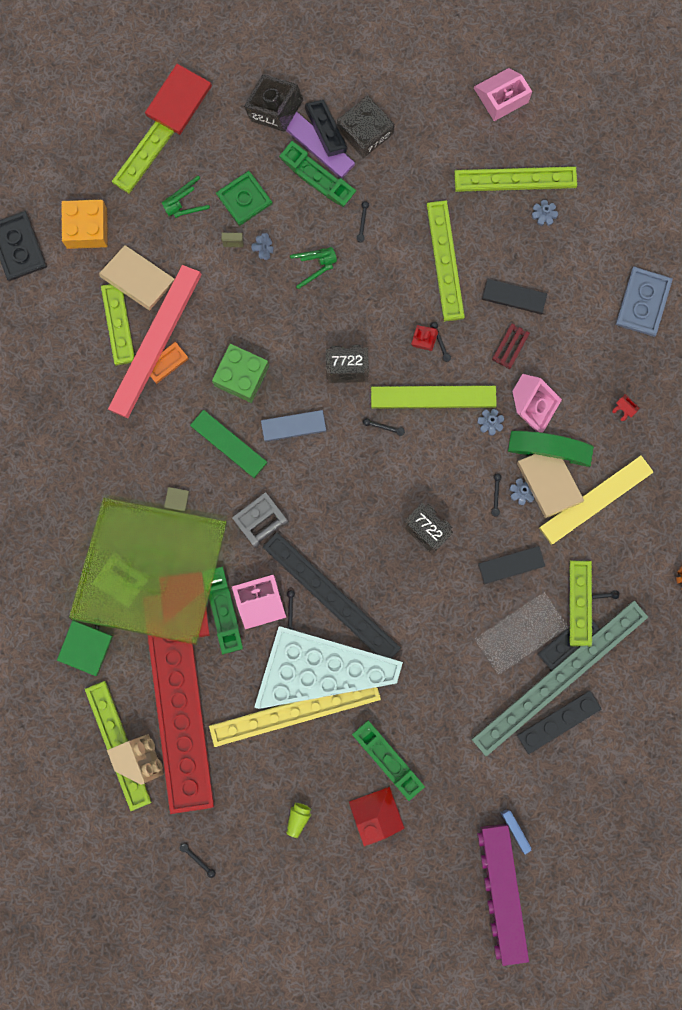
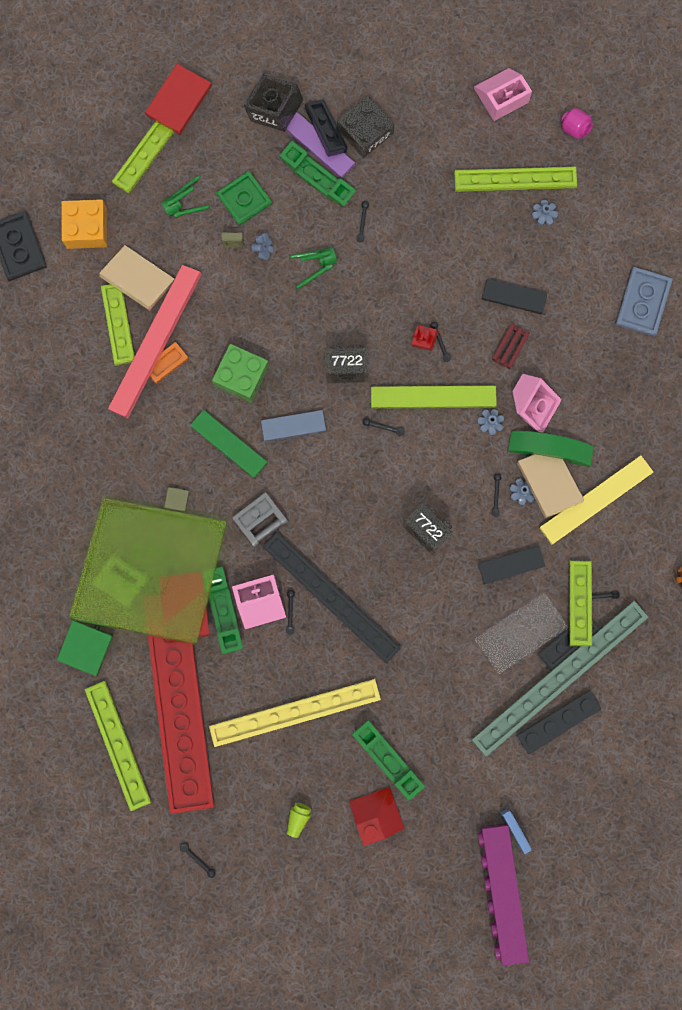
(137, 760): tan slope -> none
(314, 668): light aqua wing -> none
(445, 261): lime tile -> none
(577, 123): none -> dark pink head
(627, 406): red tile -> none

